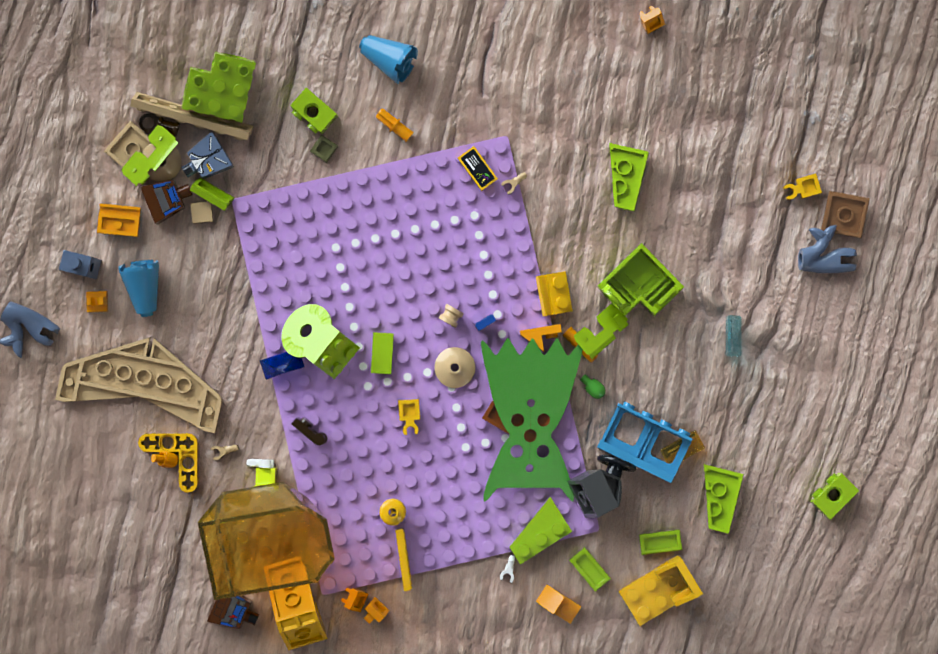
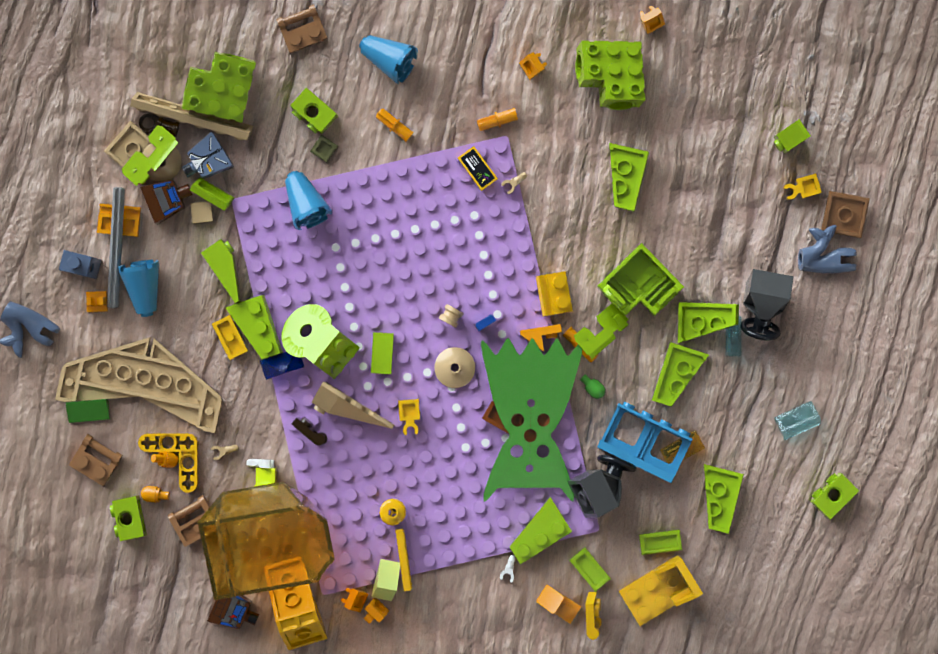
(88, 410): none -> bright green slope
(93, 466): none -> medium nougat plate
(115, 247): none -> light grey axle
(133, 507): none -> lime brick
(154, 494): none -> light orange cylinder
(189, 531): none -> medium nougat plate
(222, 262): none -> lime slope
(229, 337): none -> yellow plate
(257, 325): none -> lime wing
(304, 35): none -> medium nougat plate
(305, 202): none -> dark azure cone
(336, 402): none -> tan wedge
(386, 580): none -> yellowish green slope
(497, 119): none -> light orange axle
(532, 65): none -> light orange tile
(593, 621): none -> yellow plate
(614, 70): none -> lime piece
(676, 372): none -> lime wing
(705, 318): none -> lime wing
(765, 297): none -> dark grey piece
(791, 136): none -> lime slope
(798, 420): none -> clear light blue slope

